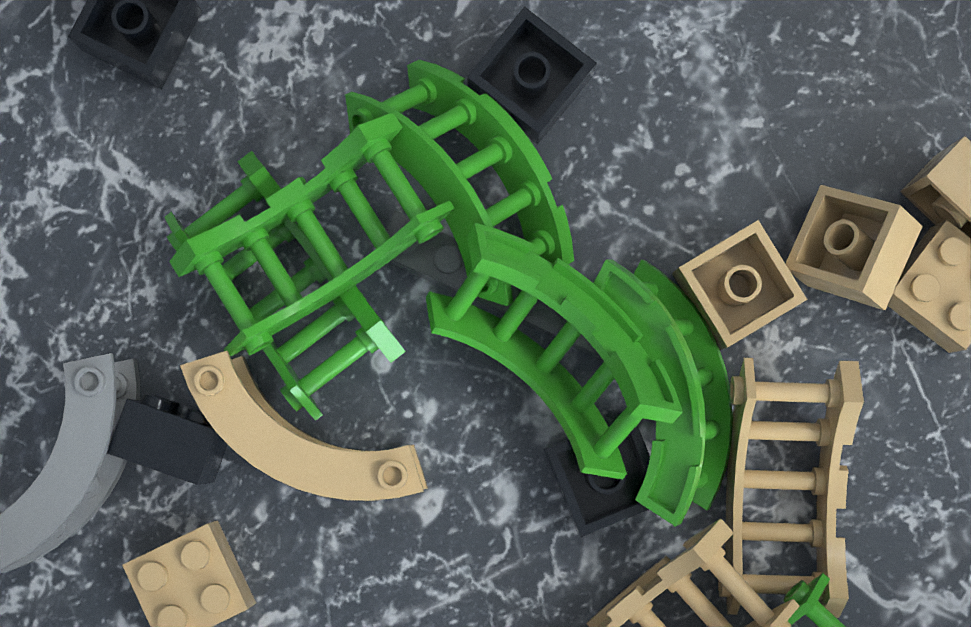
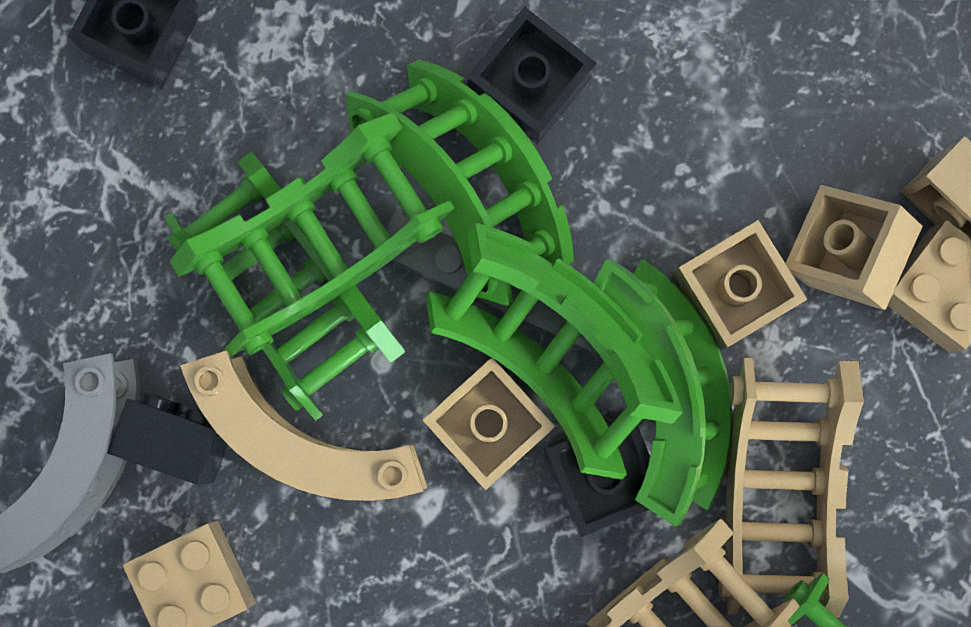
(488, 423): none -> tan brick

